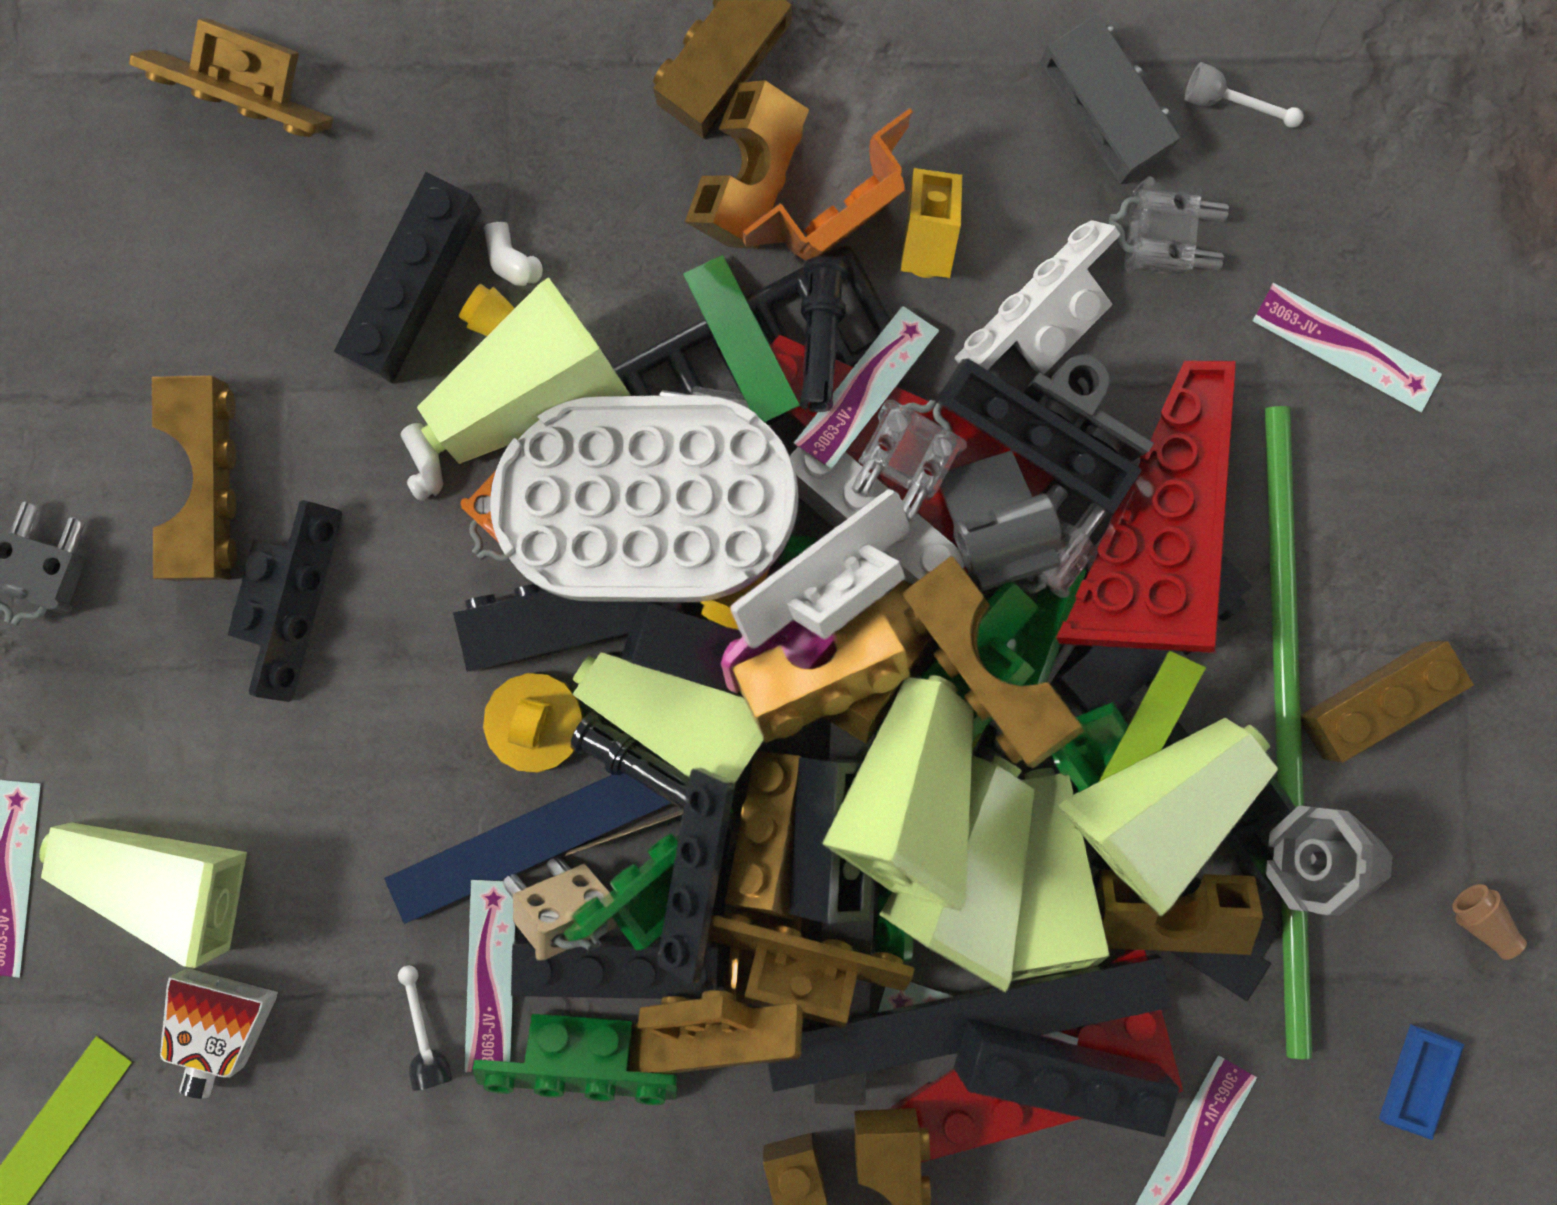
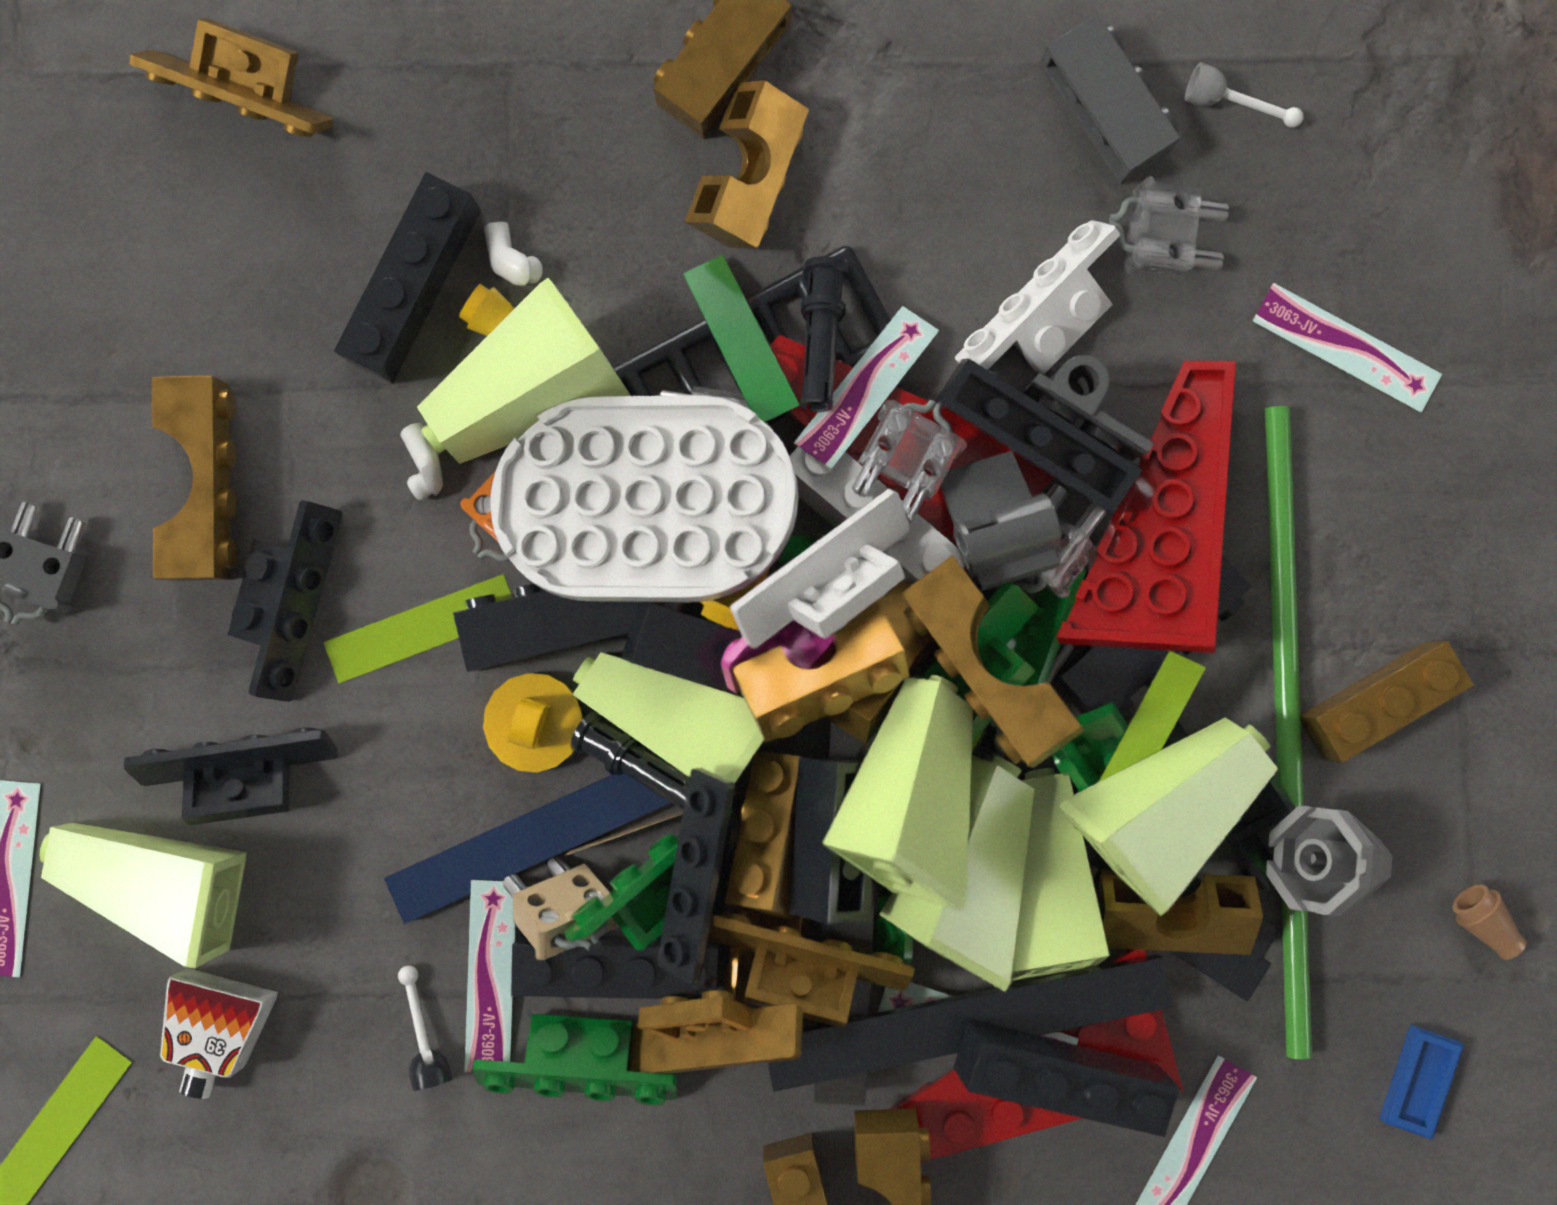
(233, 777): none -> black bracket
(405, 632): none -> lime sticker
(862, 204): orange piece -> none
(932, 223): yellow slope -> none

